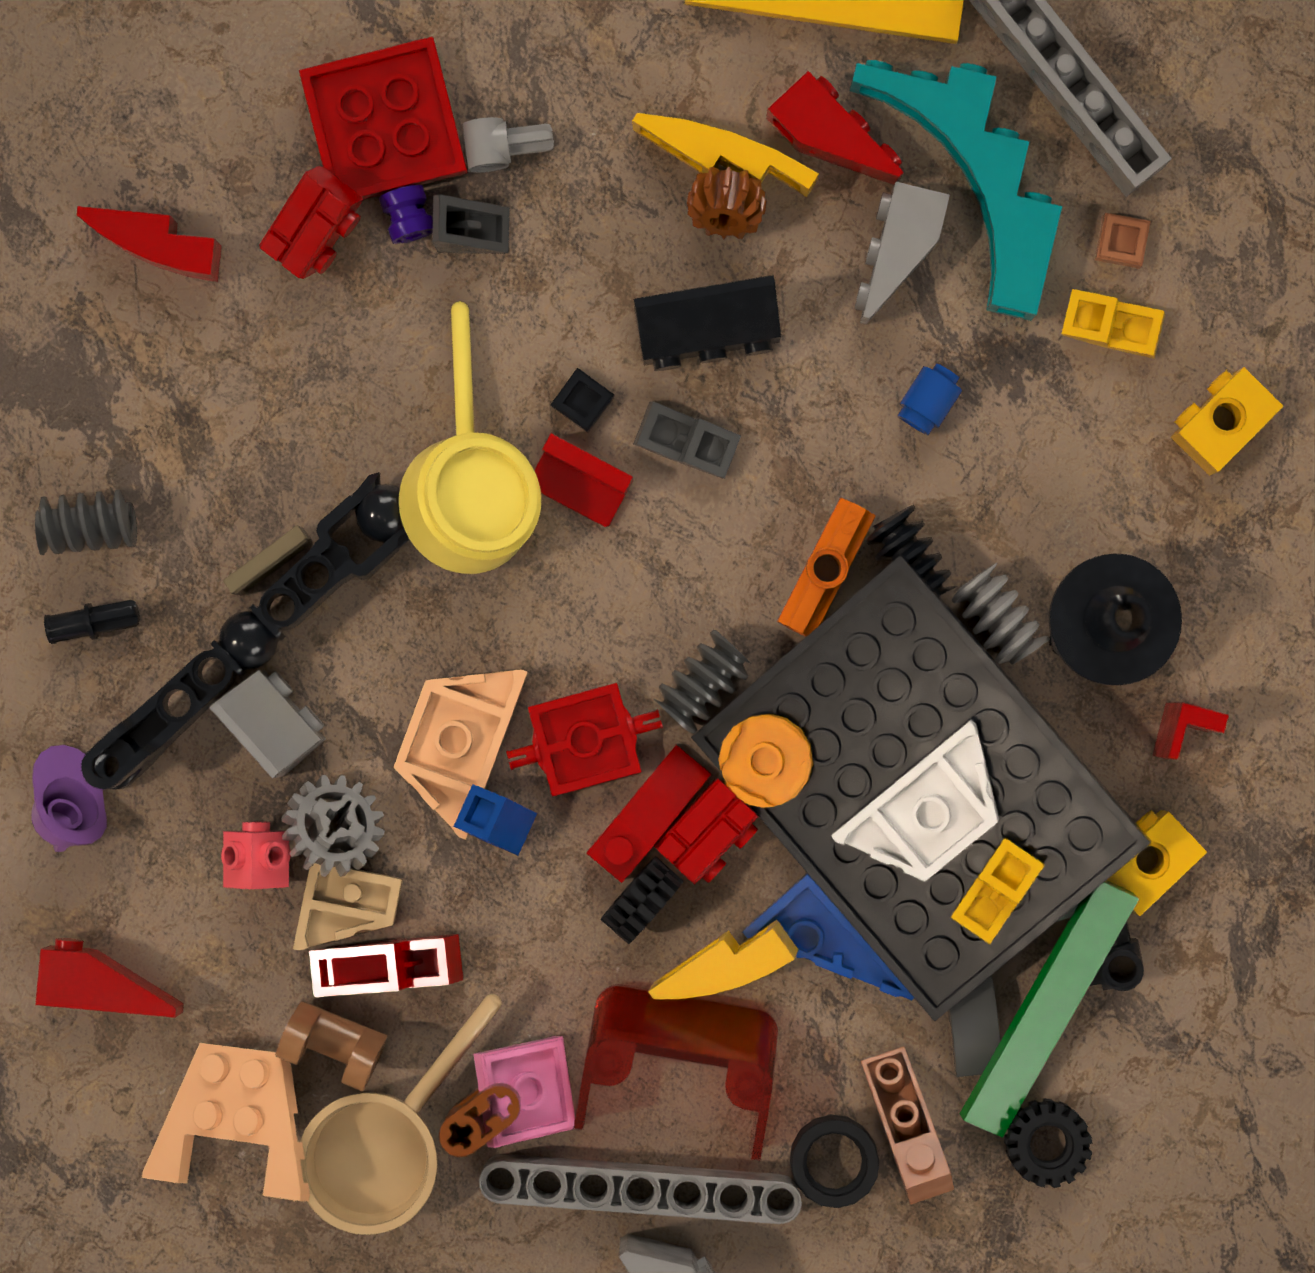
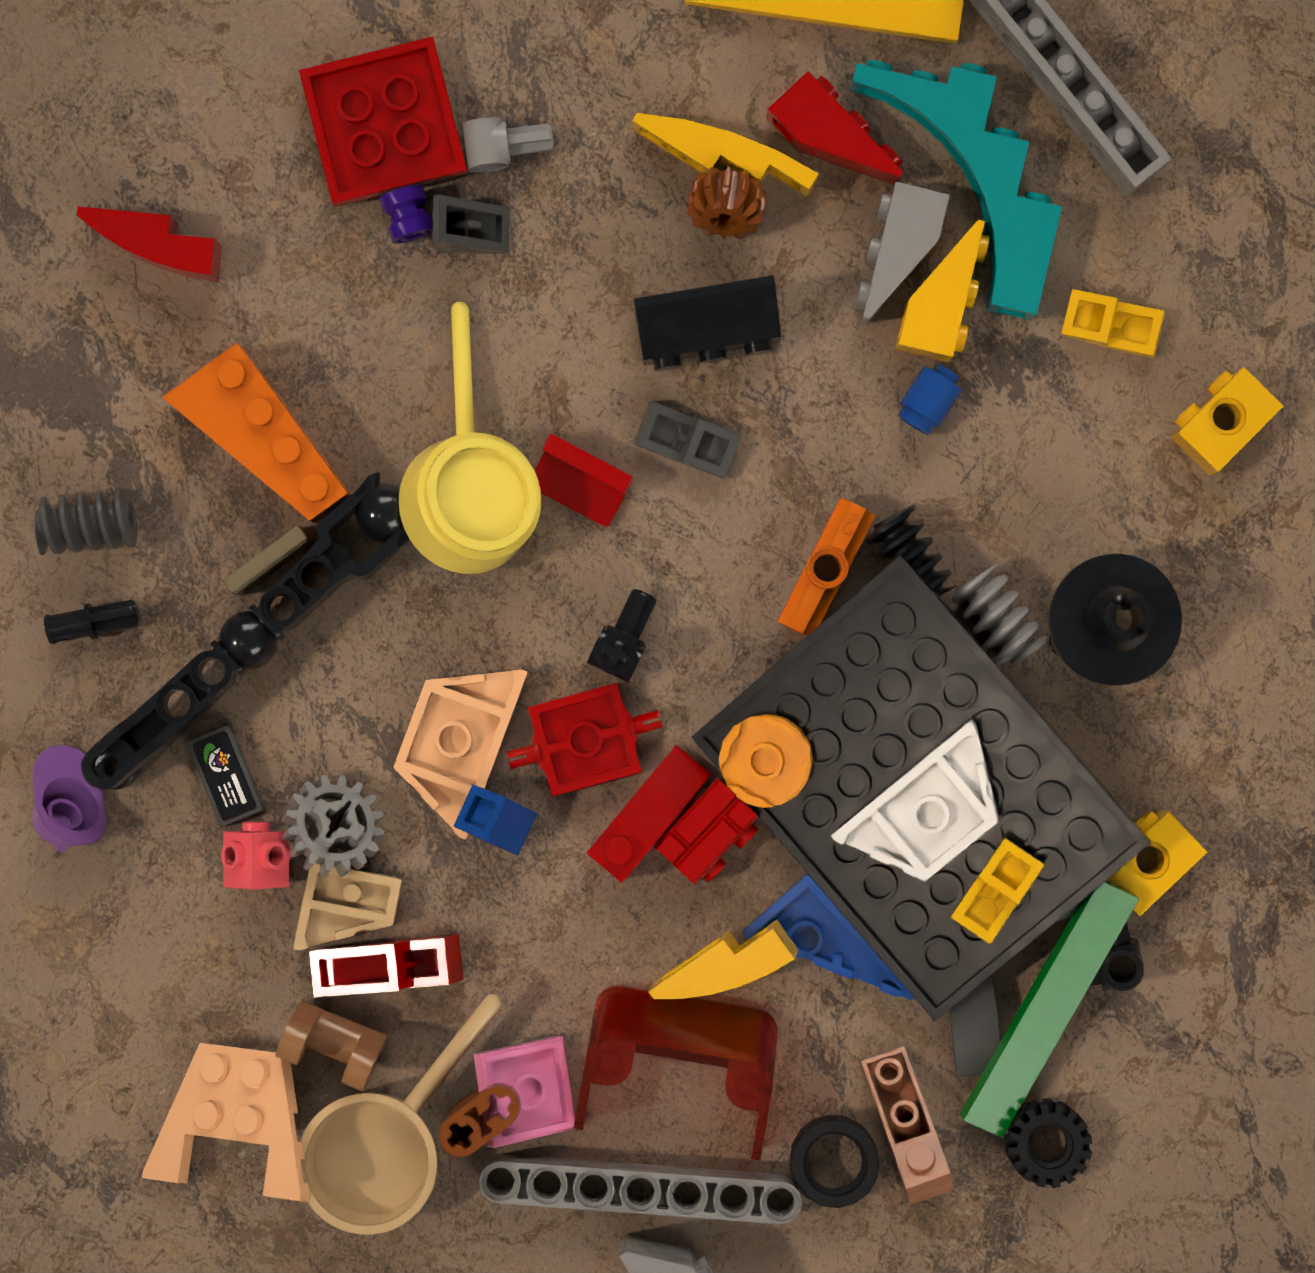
(93, 981): red slope -> none
(225, 775): none -> tile
(254, 425): none -> orange wedge
(270, 722): light grey slope -> none
(312, 223): red brick -> none
(582, 400): black tile -> none
(619, 646): none -> black axle
(642, 900): black tyre -> none
(703, 682): dark grey piece -> none
(935, 311): none -> yellow slope
(1122, 240): nougat tile -> none
(1174, 723): red panel -> none

